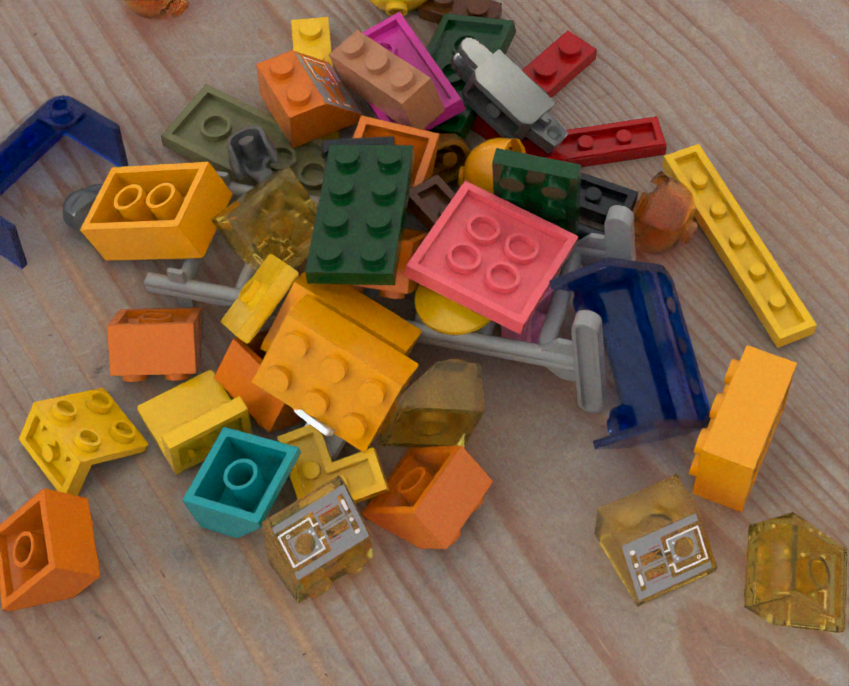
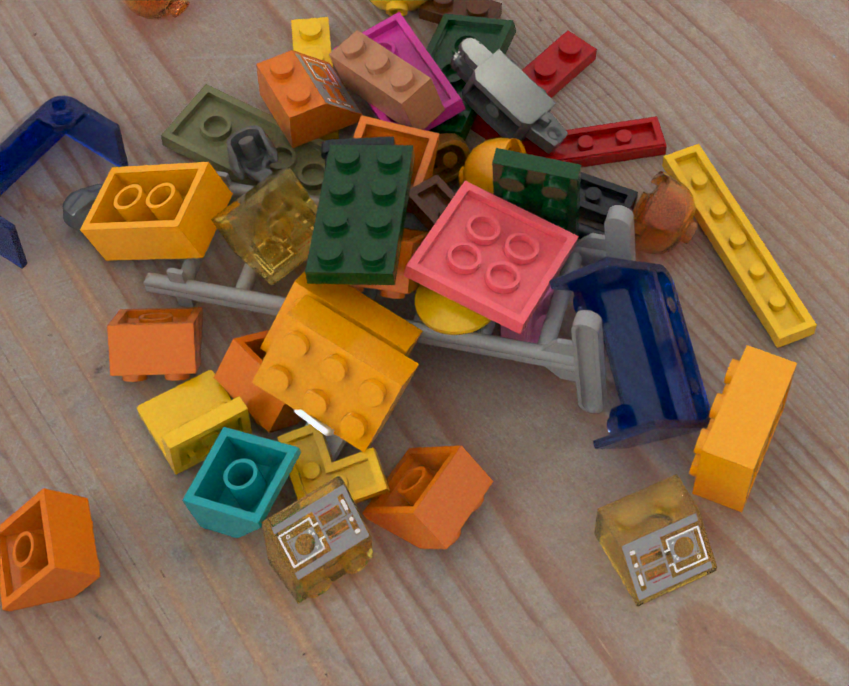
(76, 432): yellow bracket -> none
(259, 298): yellow plate -> none
(437, 407): clear yellow slope -> none
(796, 575): clear yellow slope -> none

